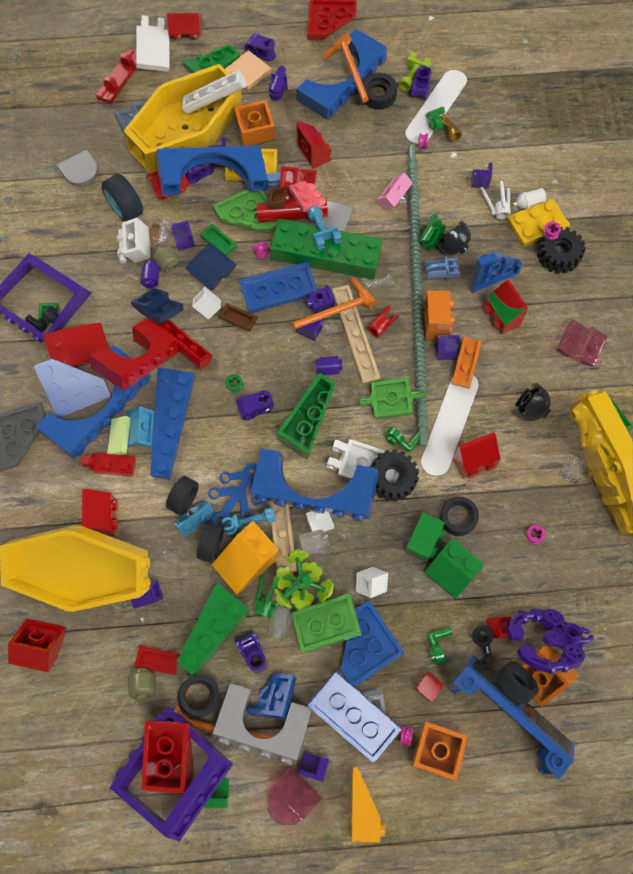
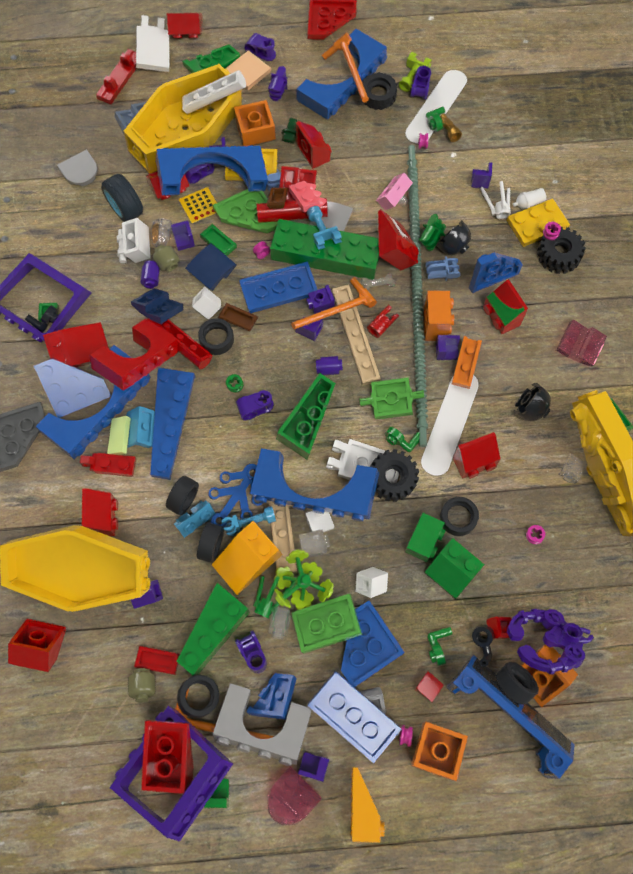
(198, 204): none -> yellow sticker
(211, 324): none -> black tyre
(289, 134): none -> dark green piece
(395, 243): none -> red slope

